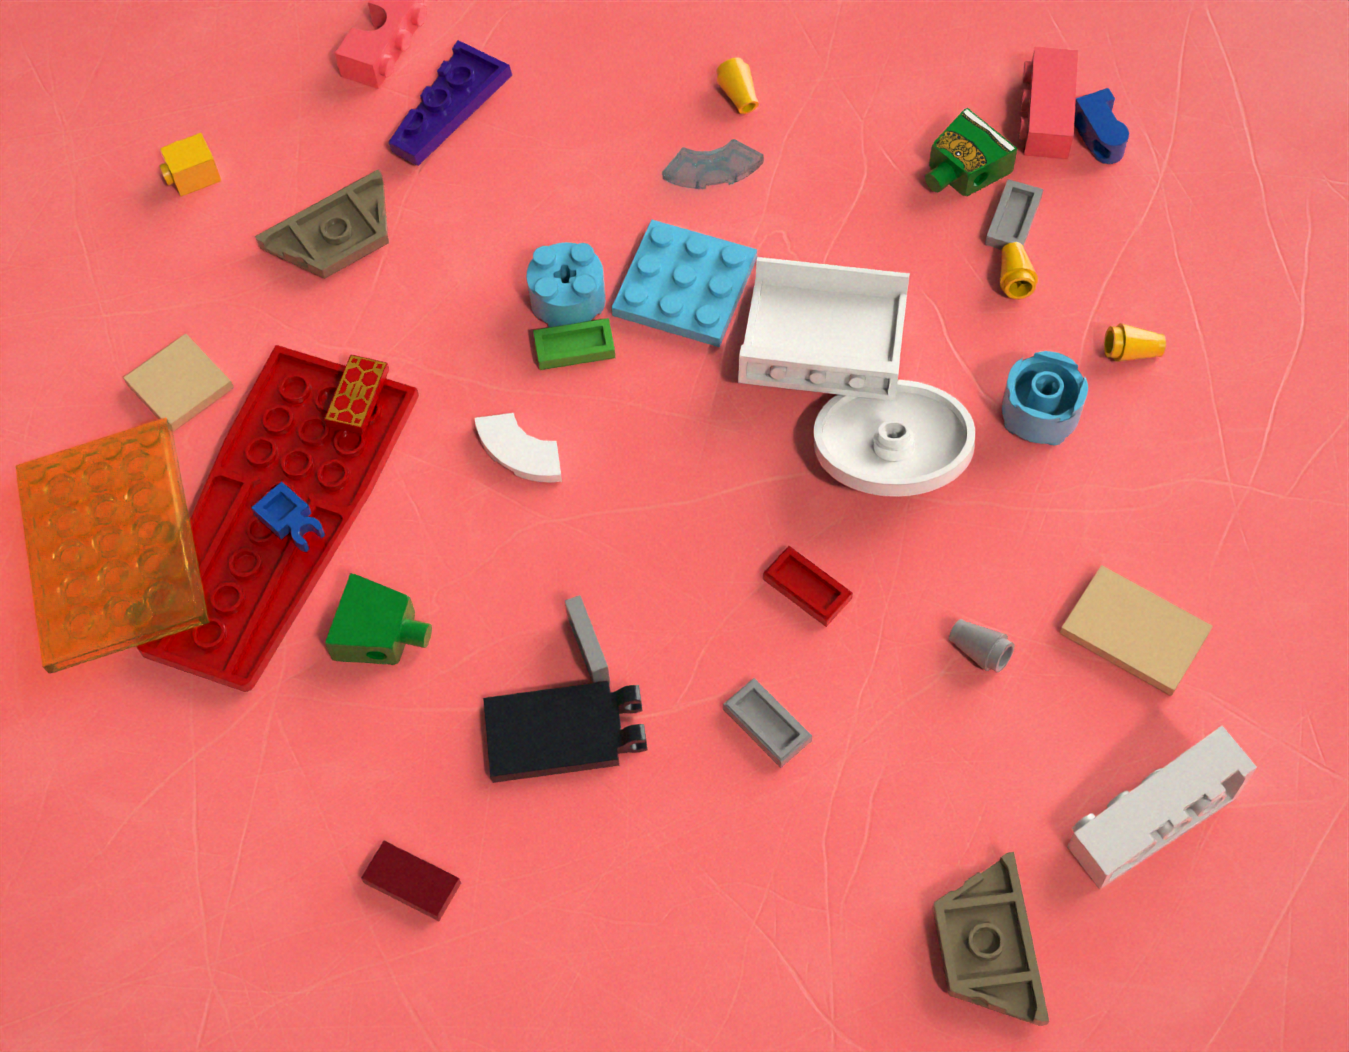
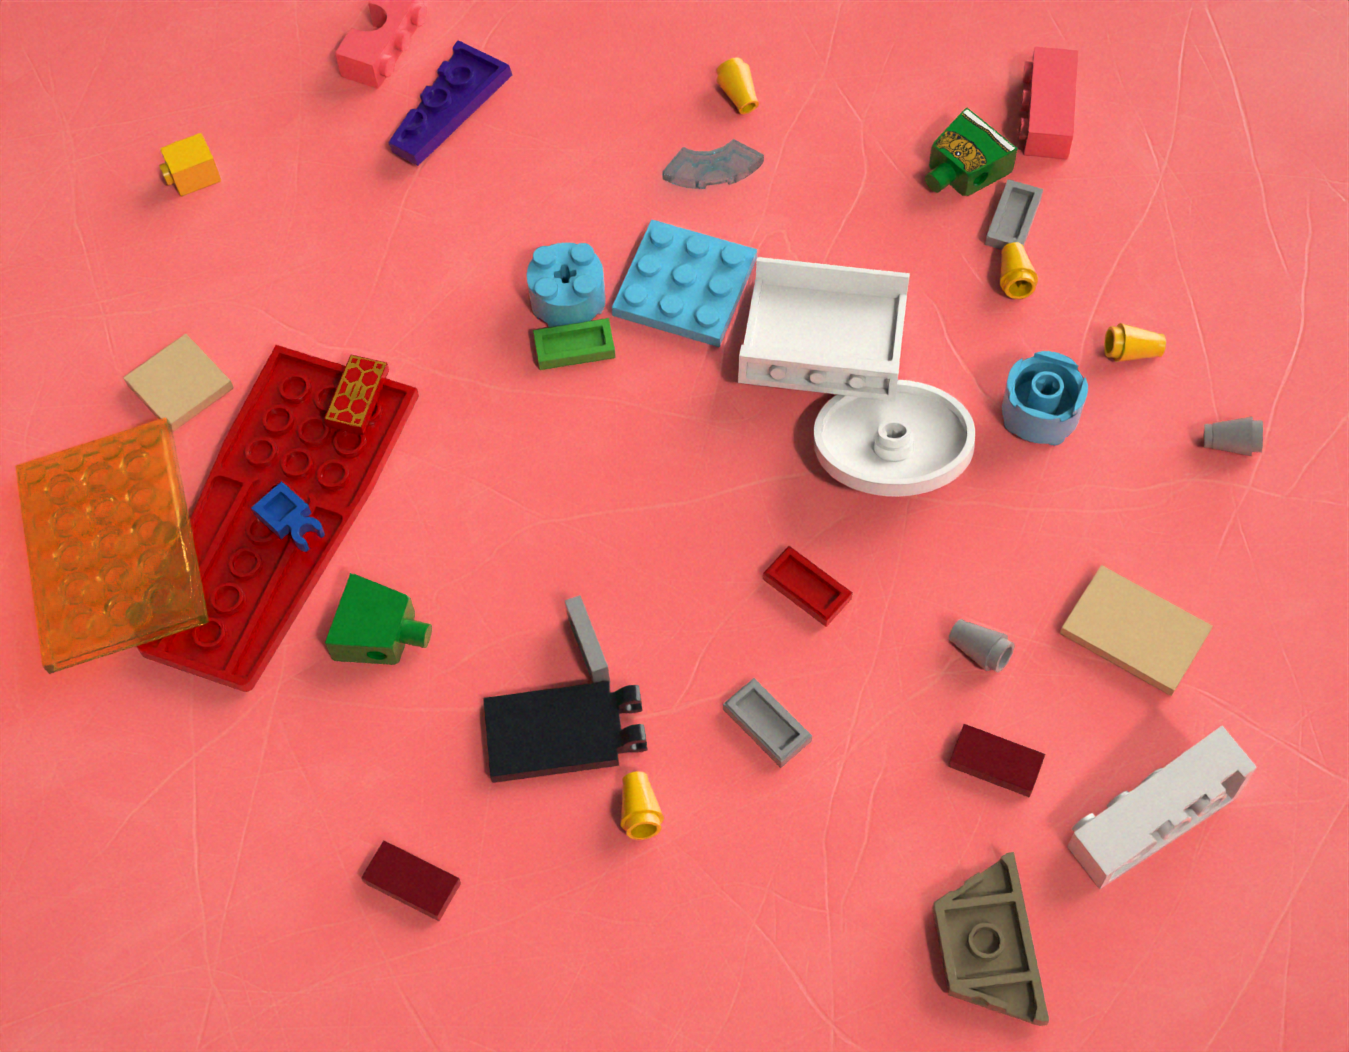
(333, 230): dark tan wing -> none
(517, 451): white tile -> none
(640, 809): none -> yellow cone
(996, 760): none -> dark red tile
(1099, 127): blue leg -> none
(1235, 436): none -> light grey cone

